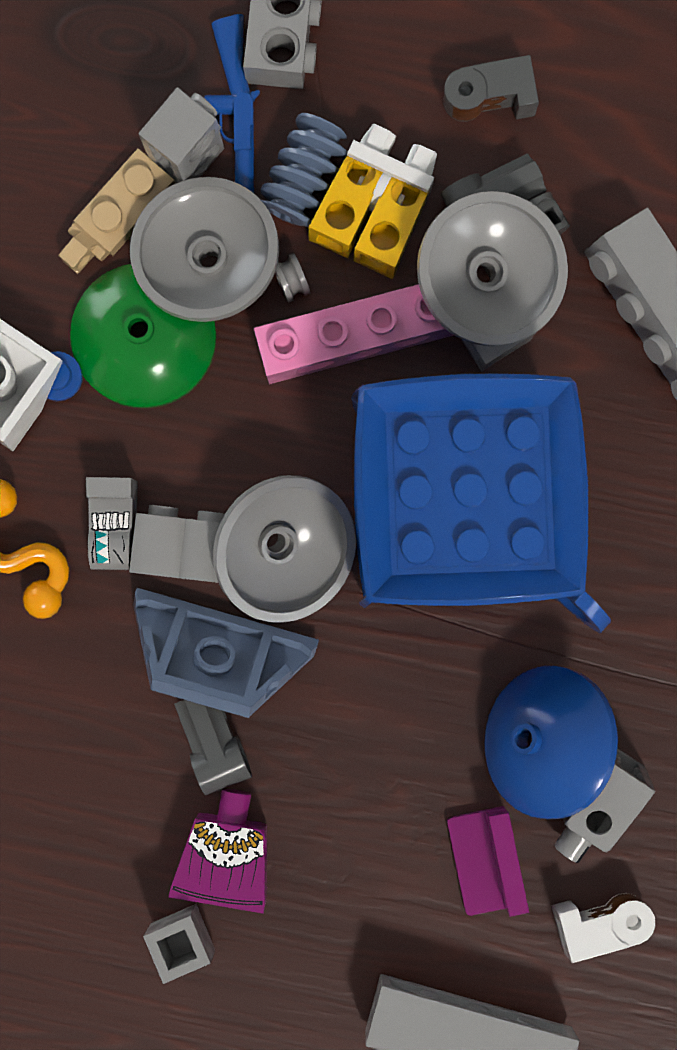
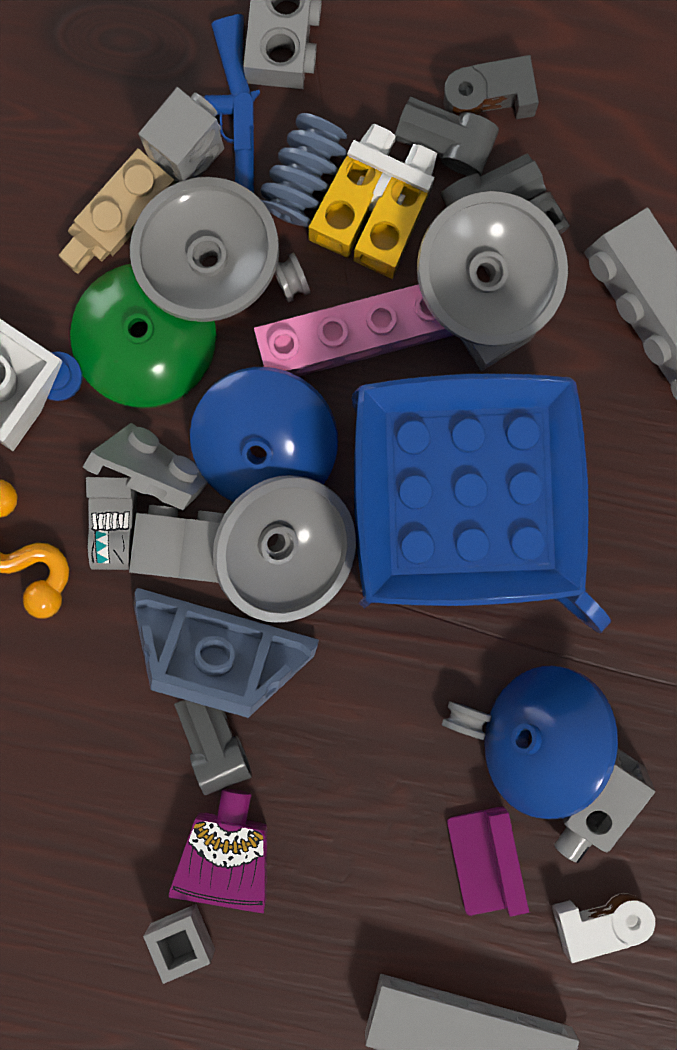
(149, 466): none -> light grey wing
(267, 411): none -> blue dish
(459, 140): none -> dark grey piece
(466, 720): none -> light grey bush

